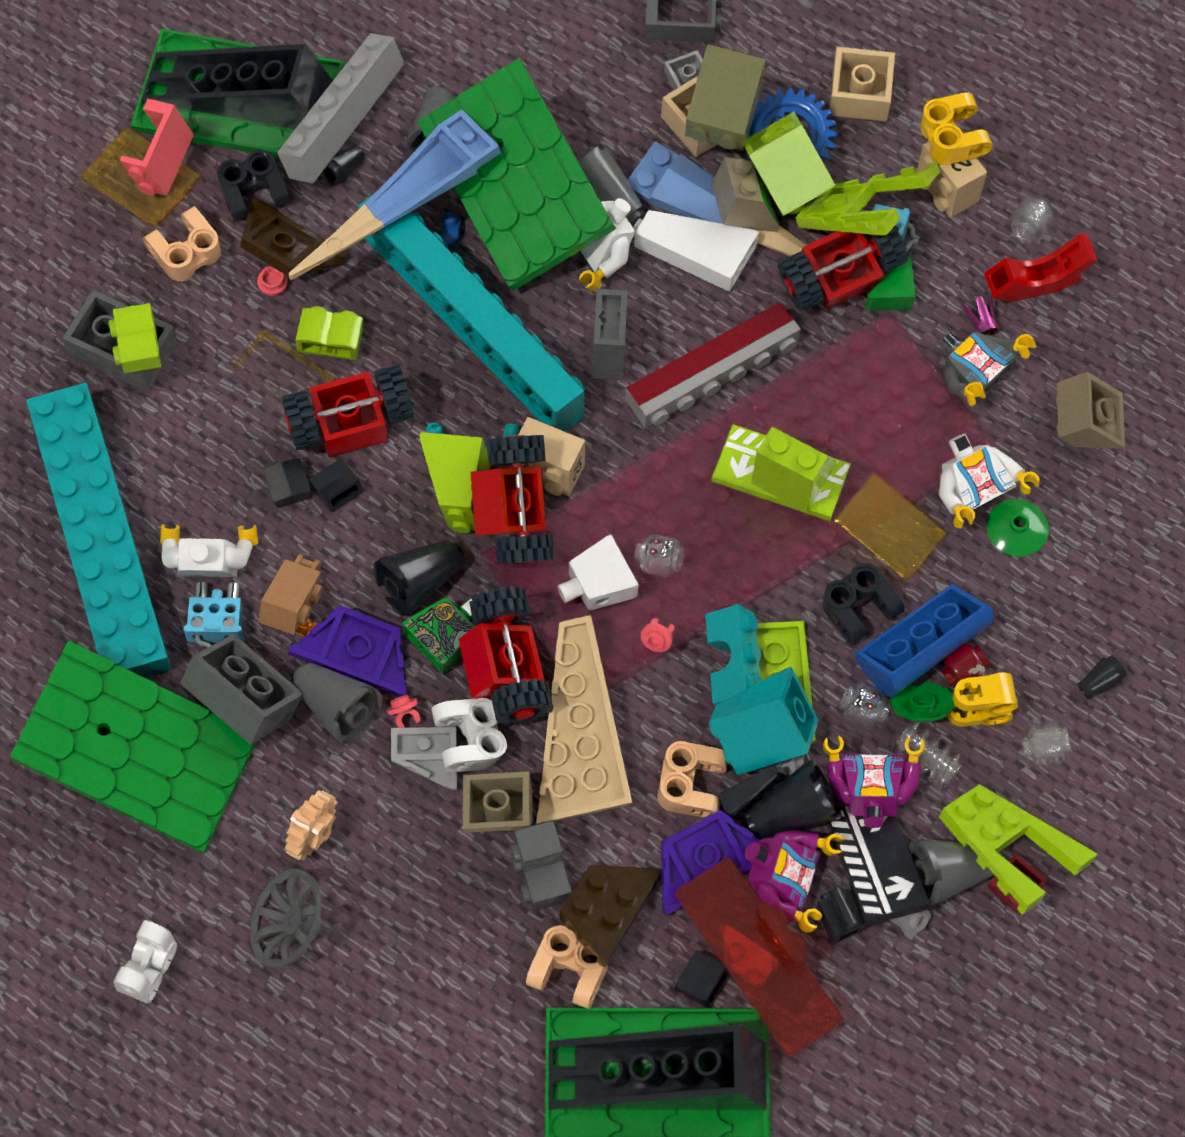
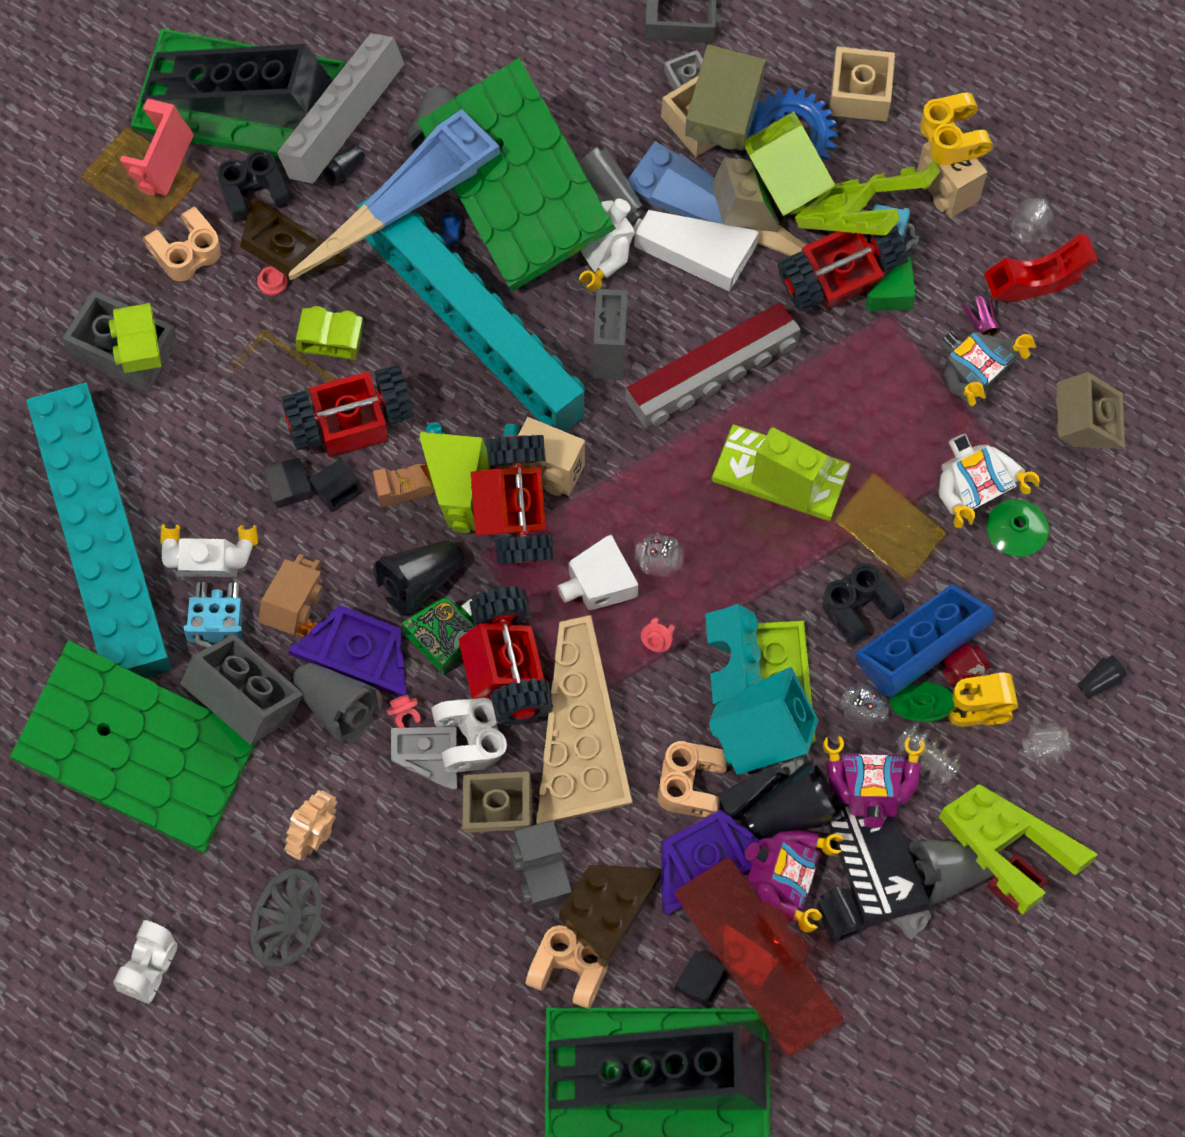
(403, 484): none -> nougat leg

